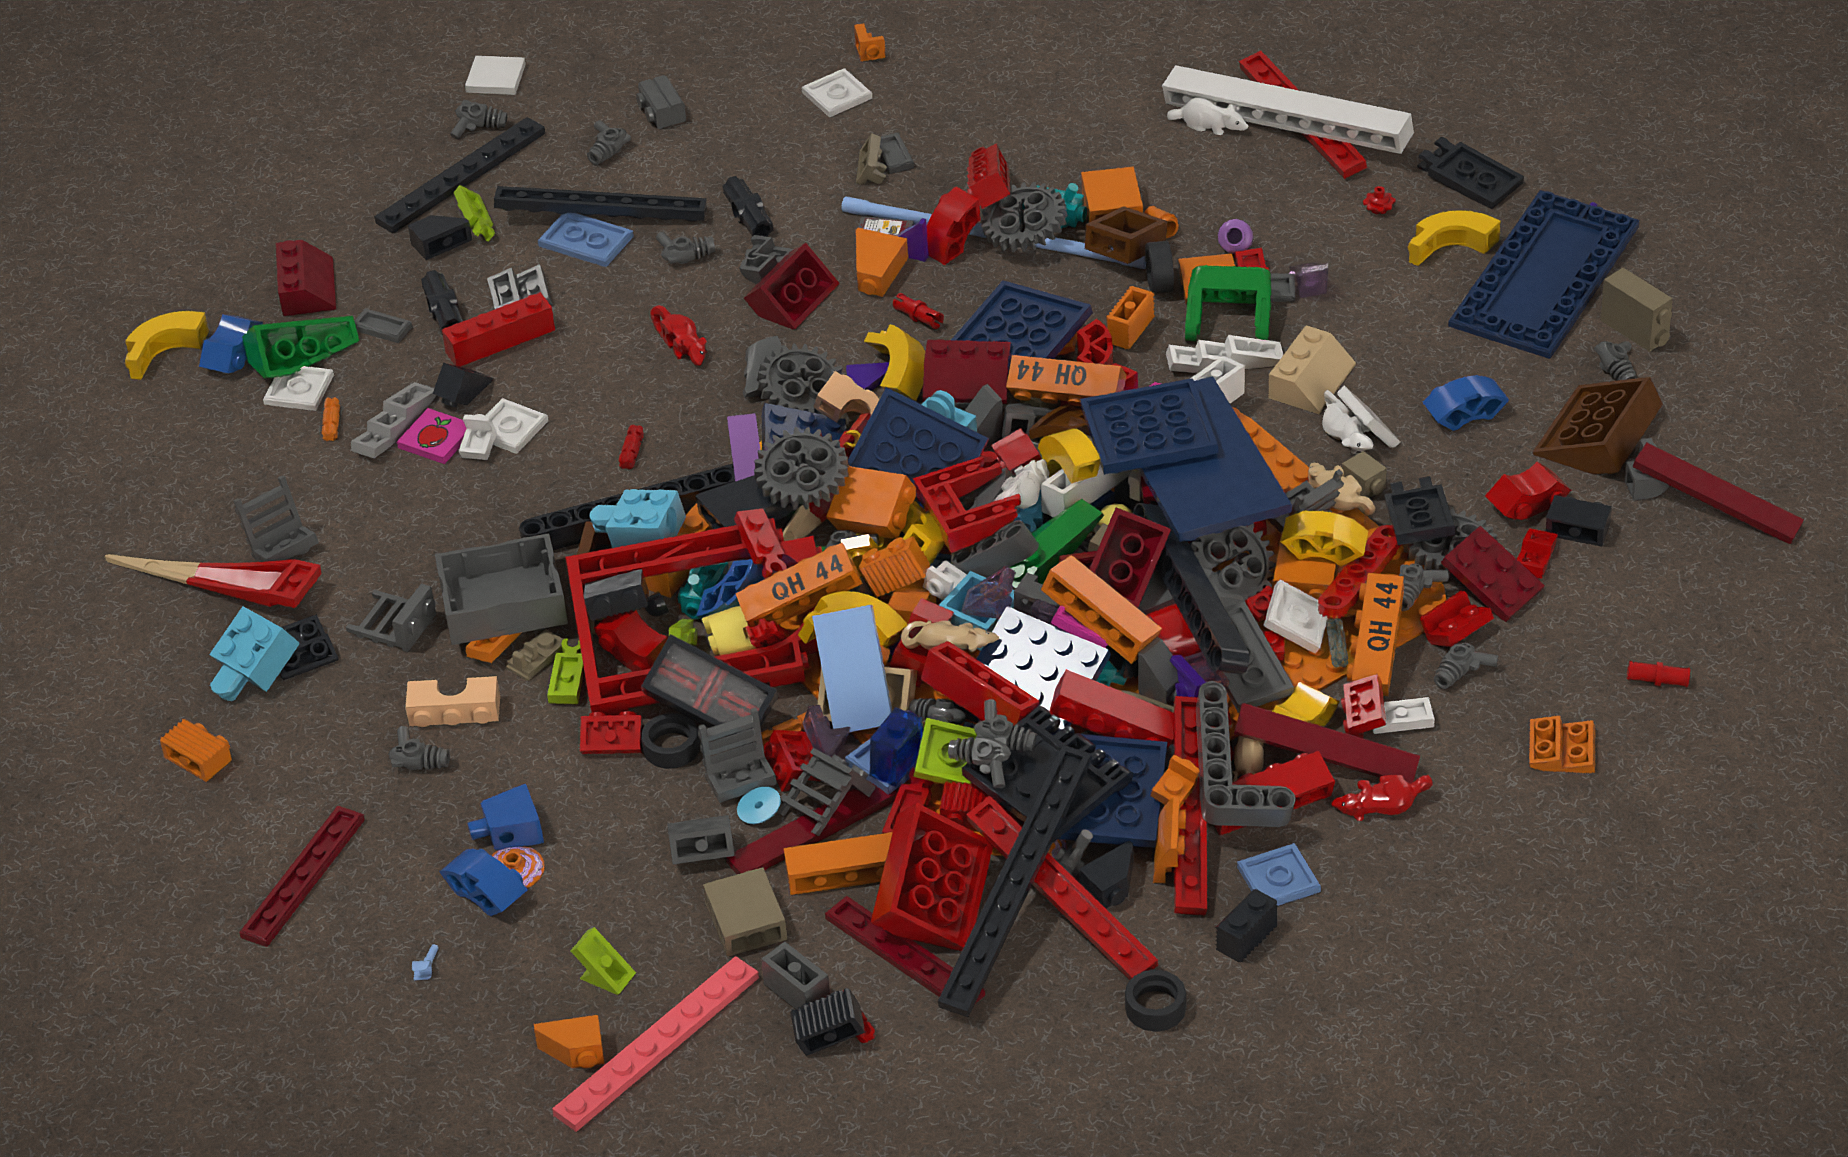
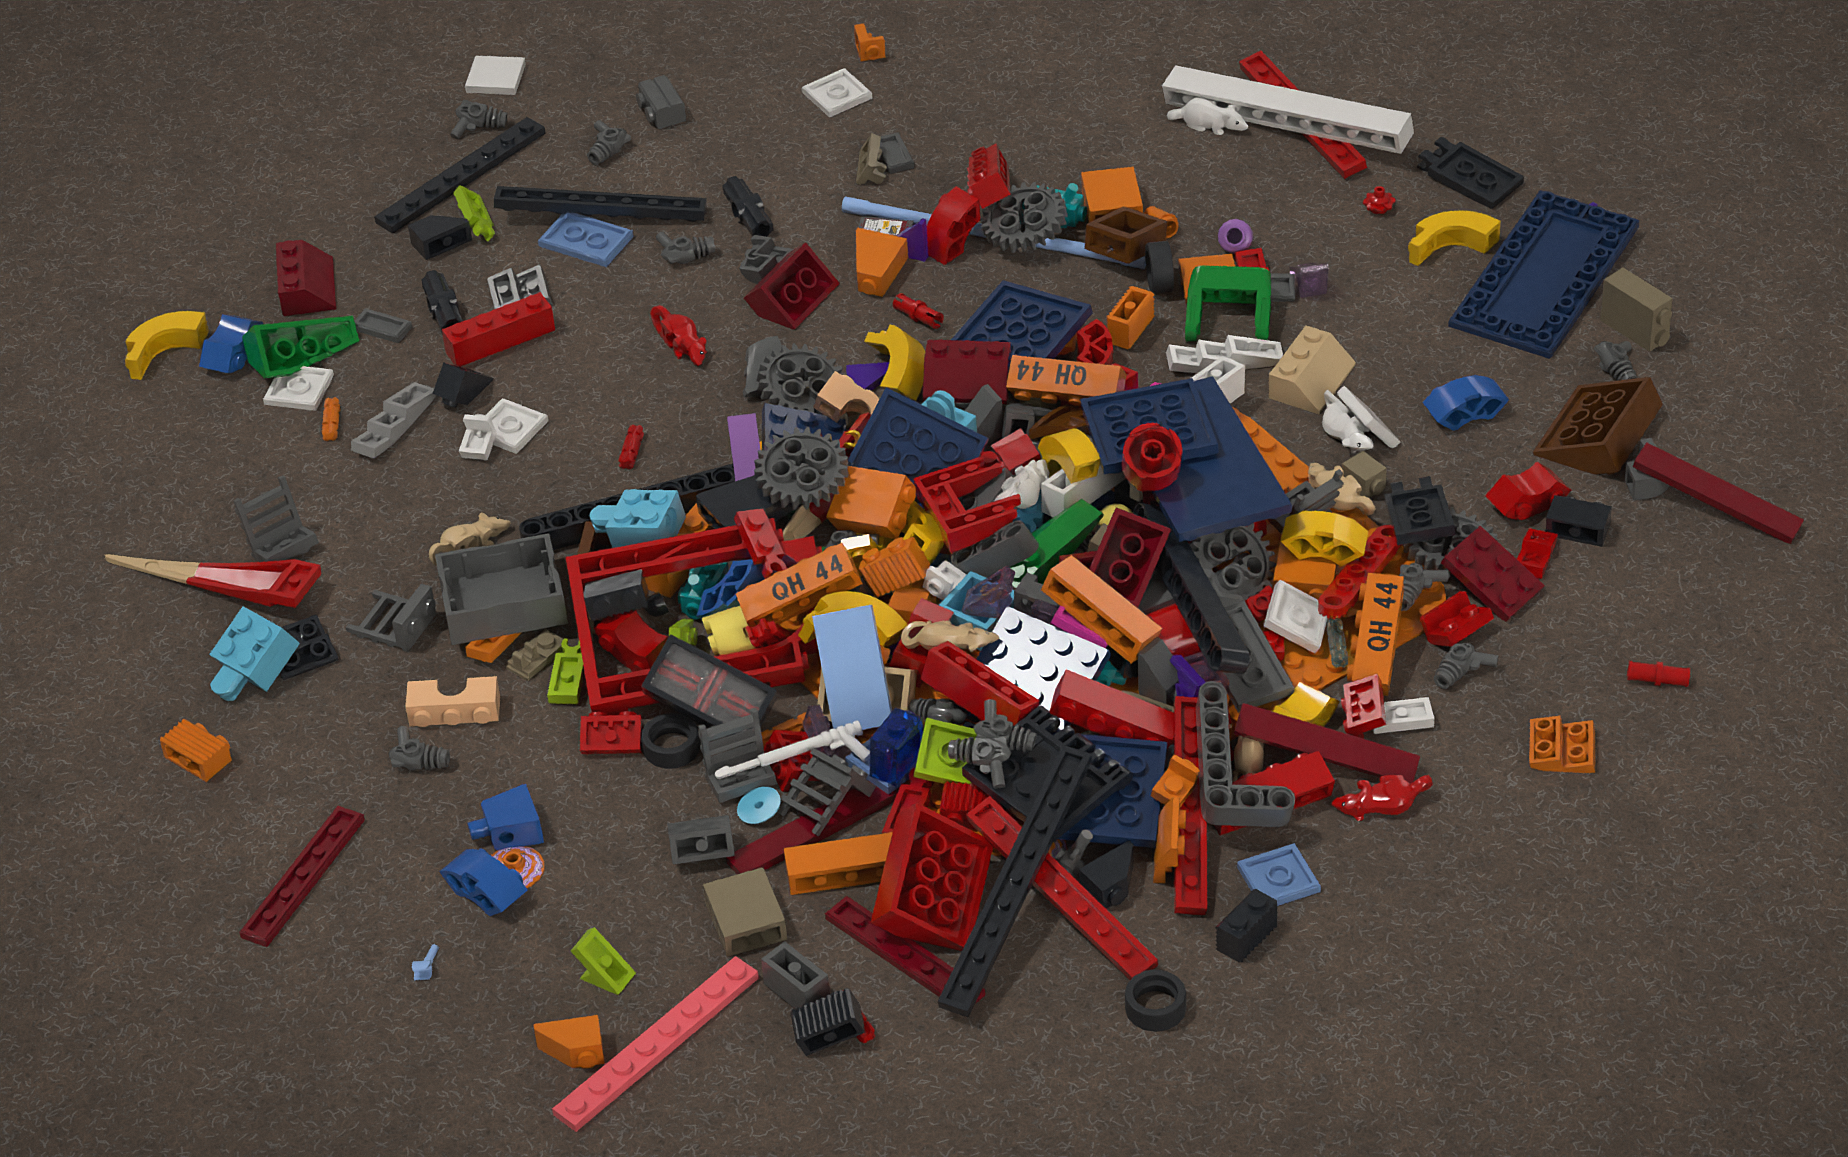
(433, 436): dark pink tile -> none
(469, 535): none -> tan animal
(834, 738): none -> white piece
(1164, 448): none -> red brick

